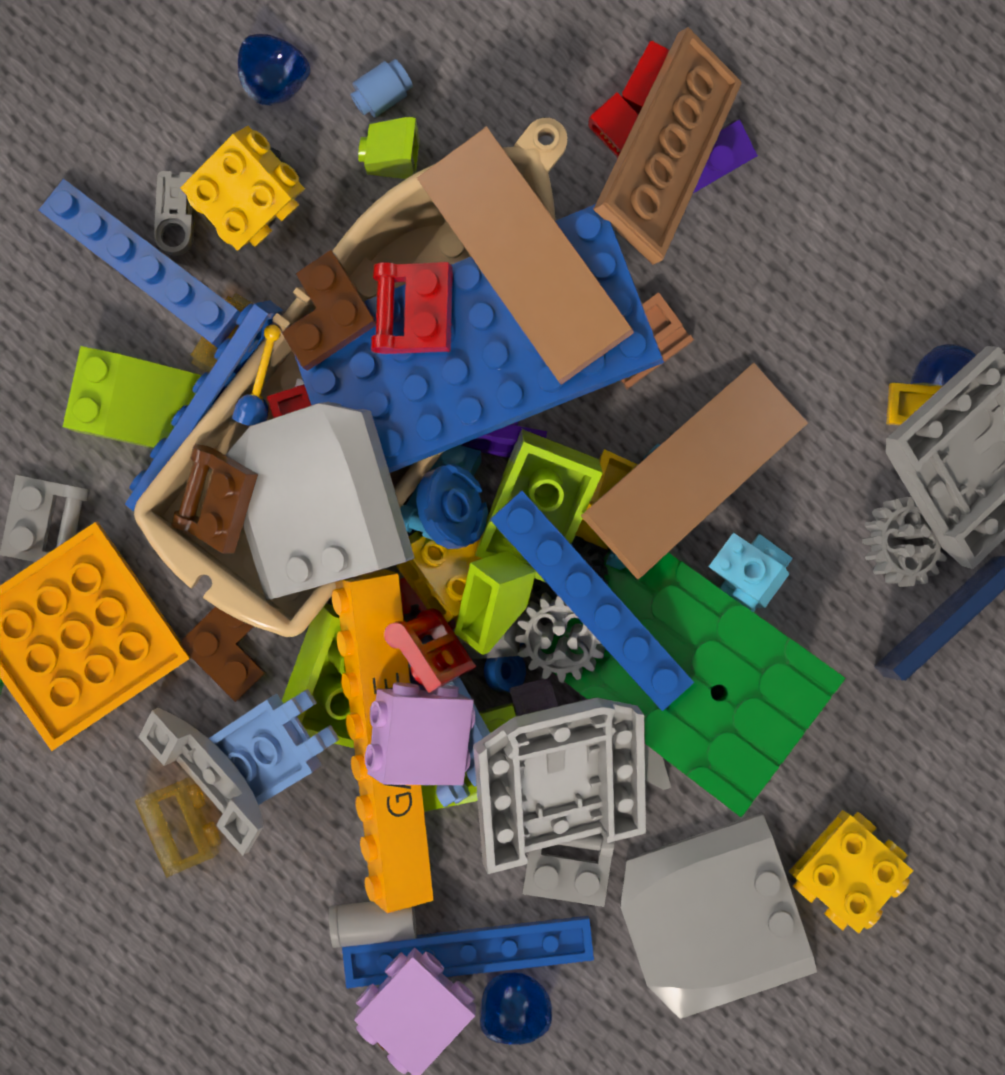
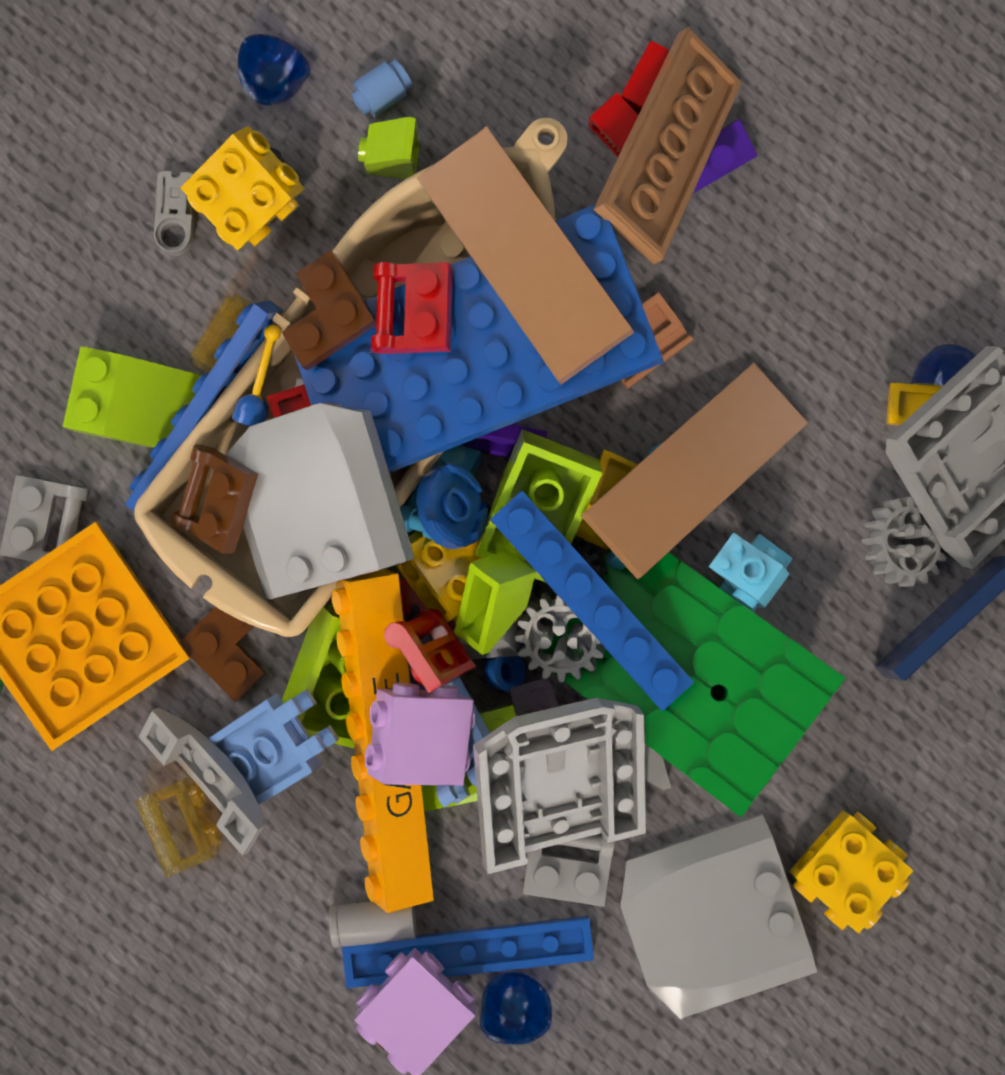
(141, 263): plate -> none

